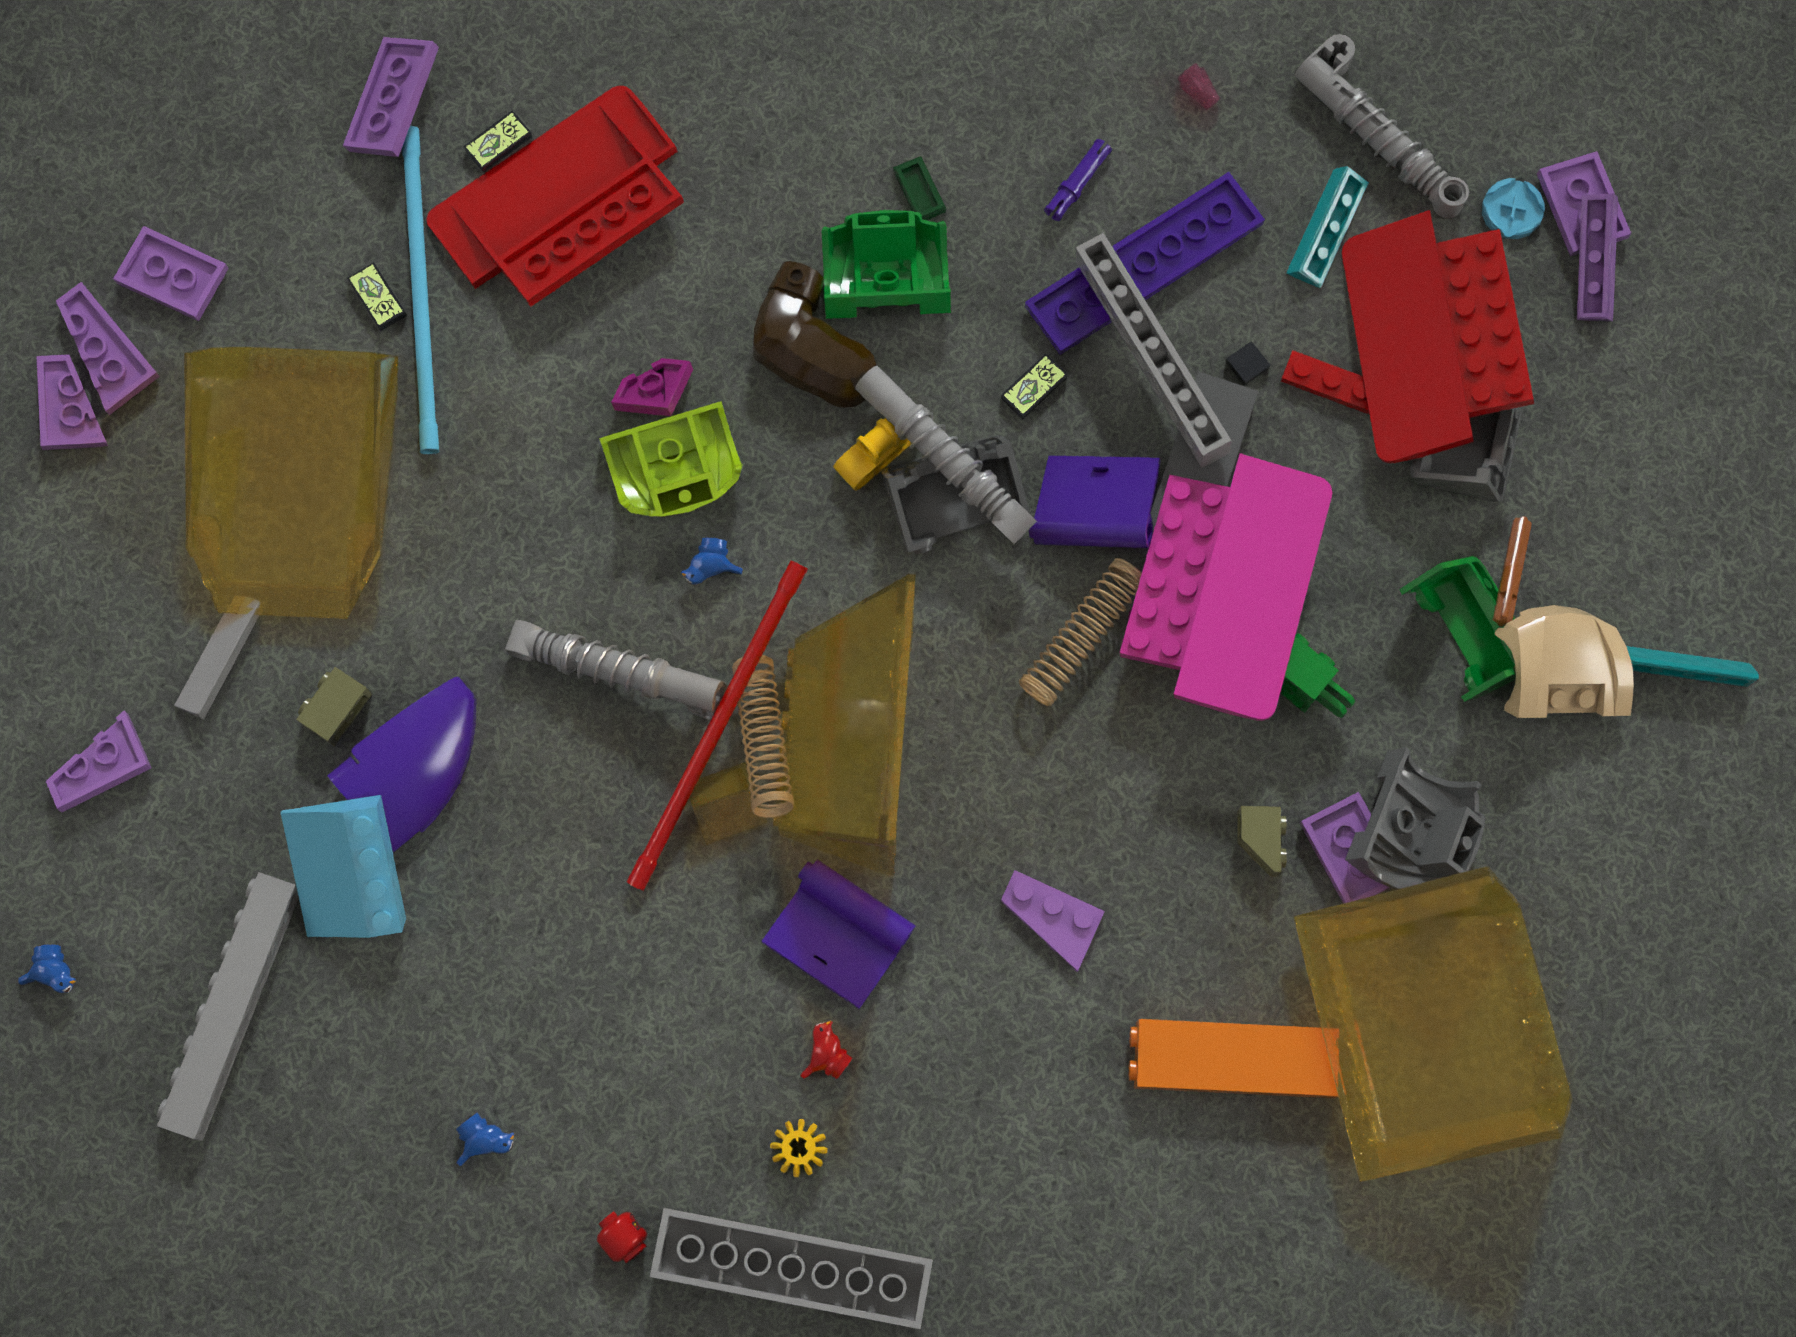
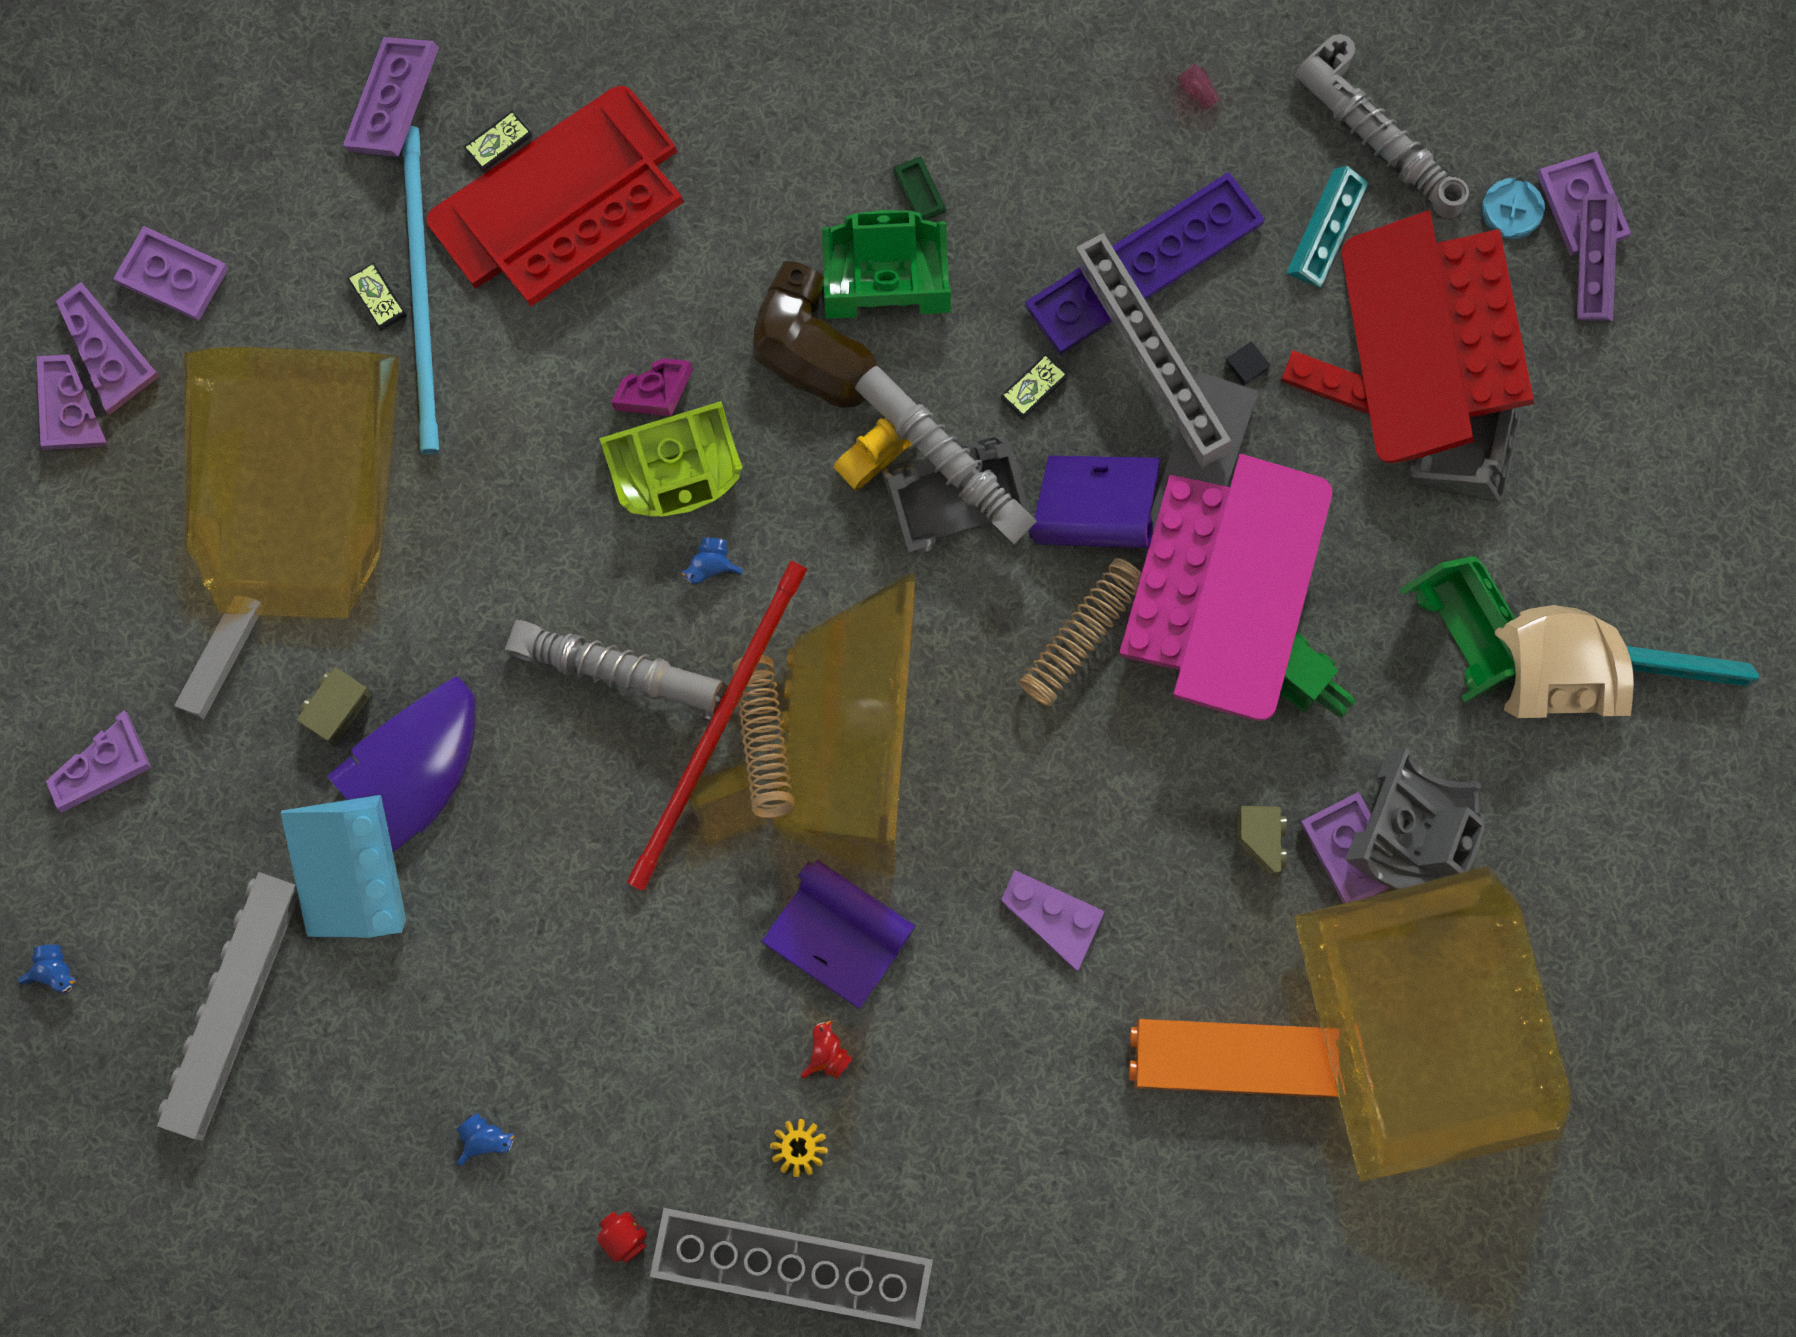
(1071, 189): dark purple pin -> none
(1512, 571): dark orange axle -> none

